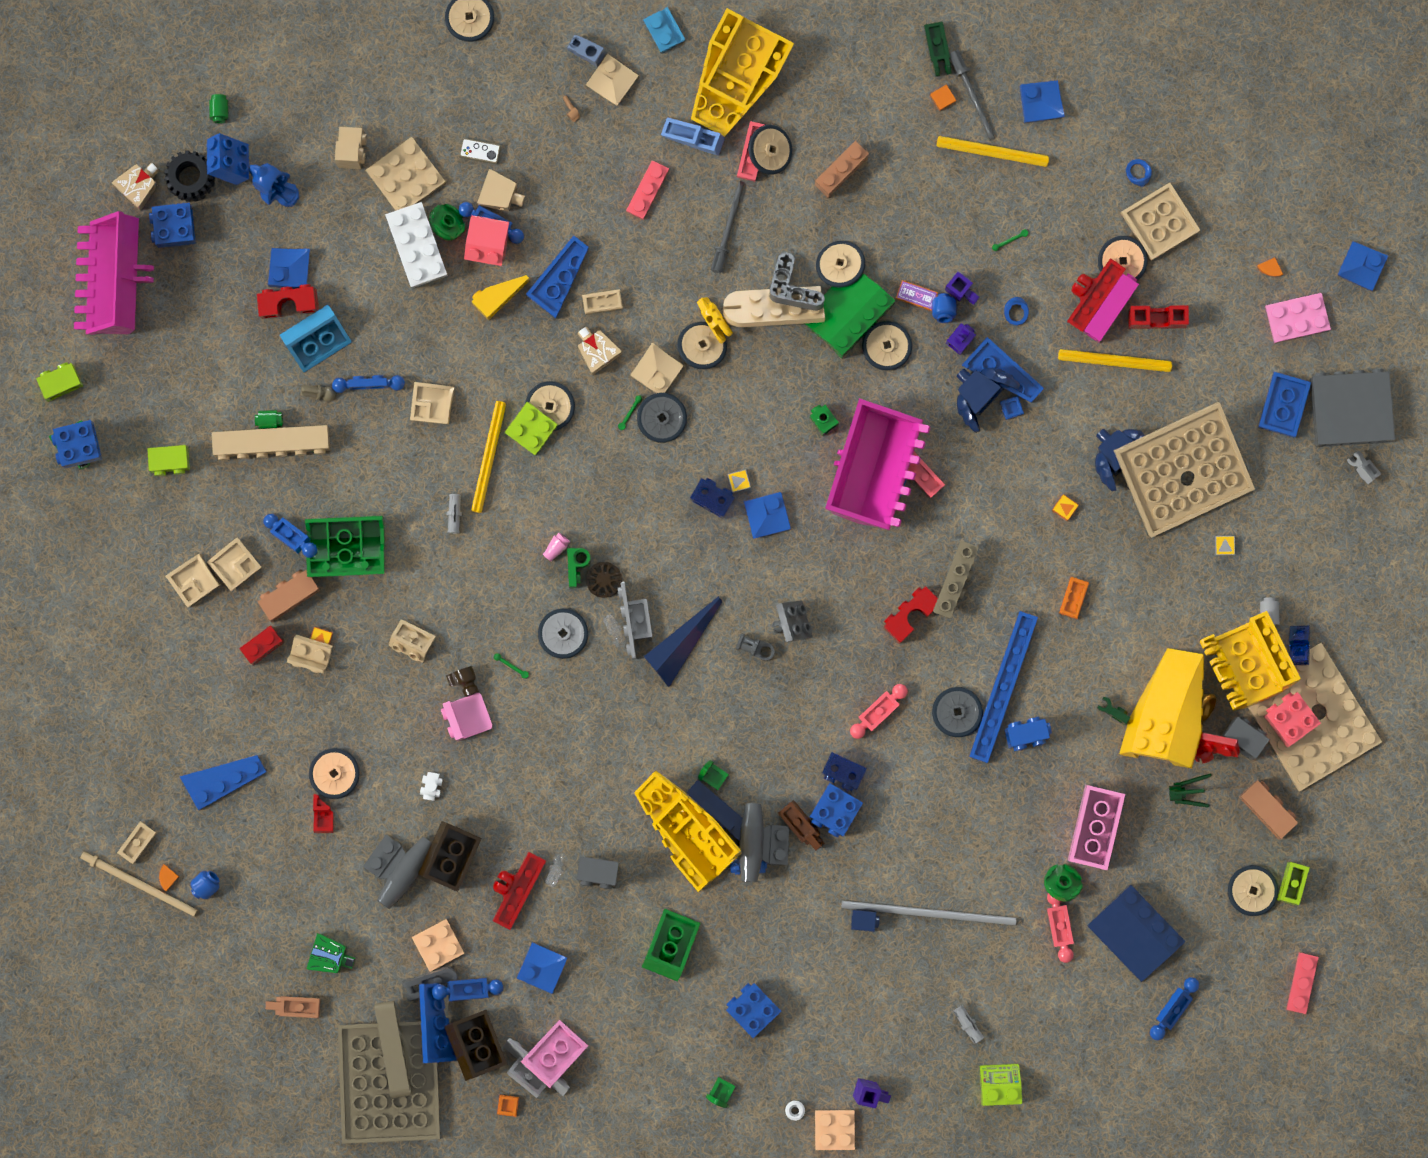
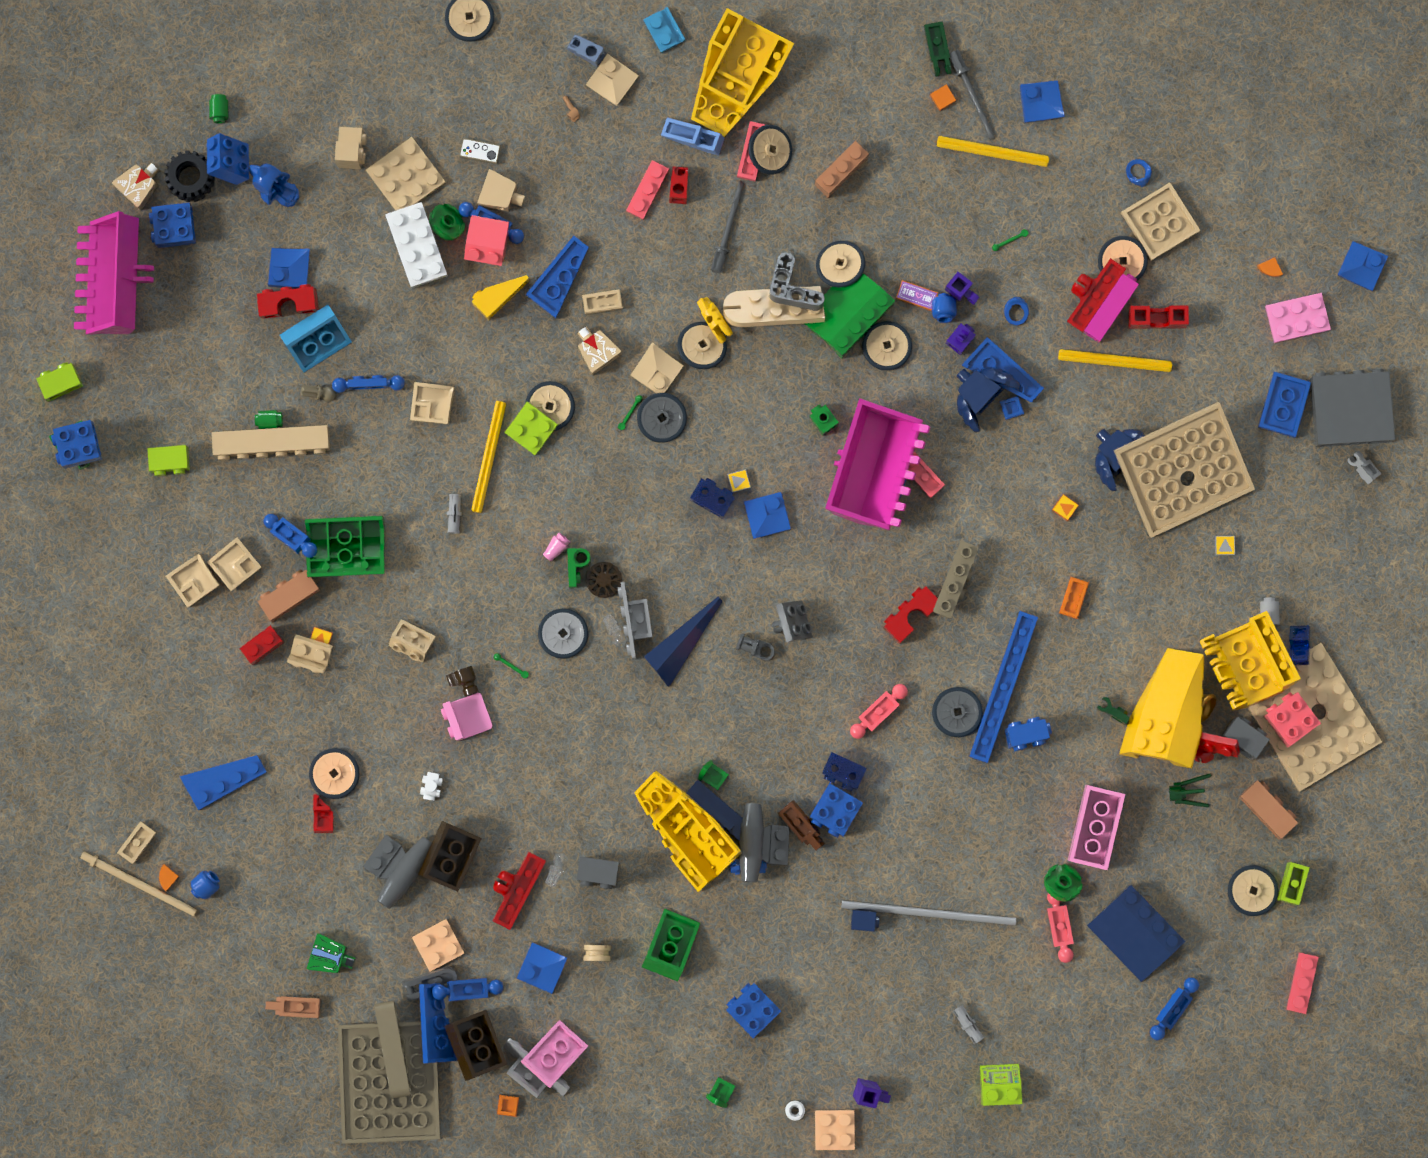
(597, 953): none -> tan wheel
(678, 185): none -> red leg

